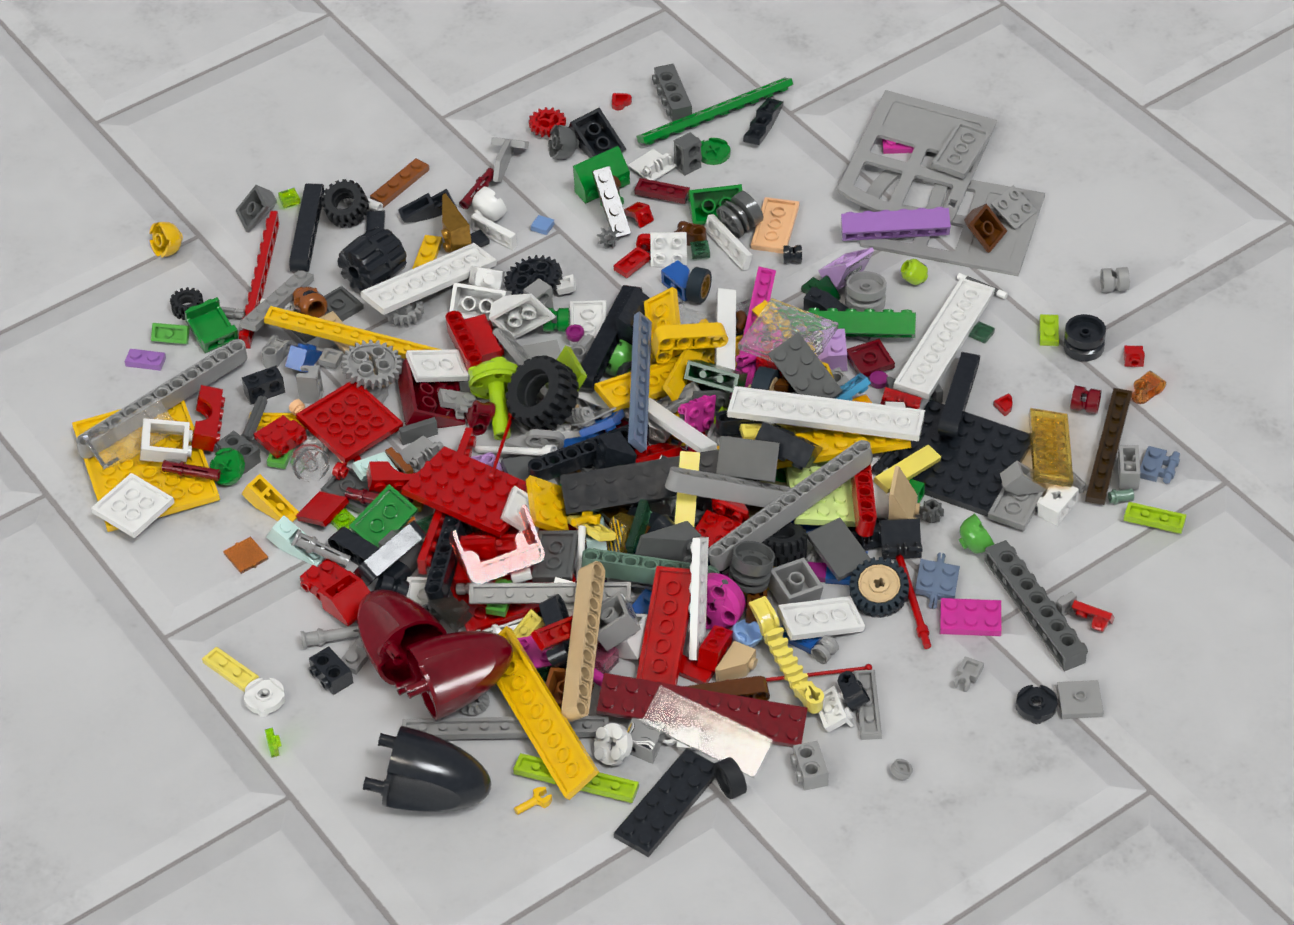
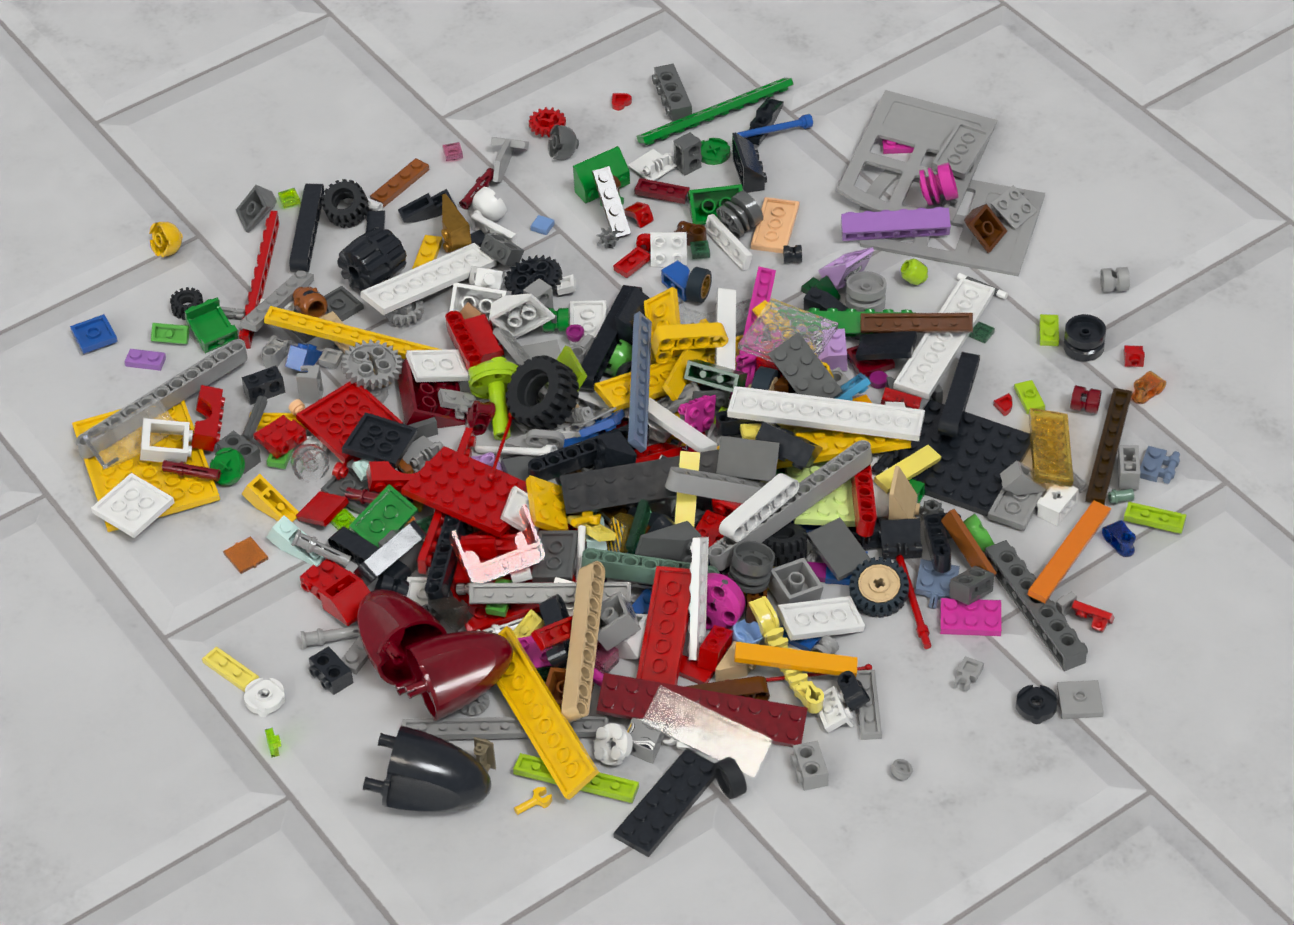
(93, 334): none -> blue plate
(379, 439): none -> black plate
(452, 151): none -> clear pink plate
(470, 311): none -> medium nougat tile
(485, 753): none -> dark tan hinge
(501, 249): none -> dark grey brick
(595, 133): black slope -> none
(741, 318): reddish brown arm -> none
(748, 164): none -> black slope
(759, 507): none -> white beam
(794, 659): none -> light orange tile
(804, 121): none -> blue piece
(886, 345): none -> black tile
(917, 322): none -> reddish brown tile
(937, 542): none -> black beam
(938, 184): none -> dark pink wheel
(966, 541): none -> dark orange tile
(971, 585): none -> dark grey brick
(1029, 395): none -> lime plate
(1069, 551): none -> orange tile
(1120, 538): none -> clear blue piece

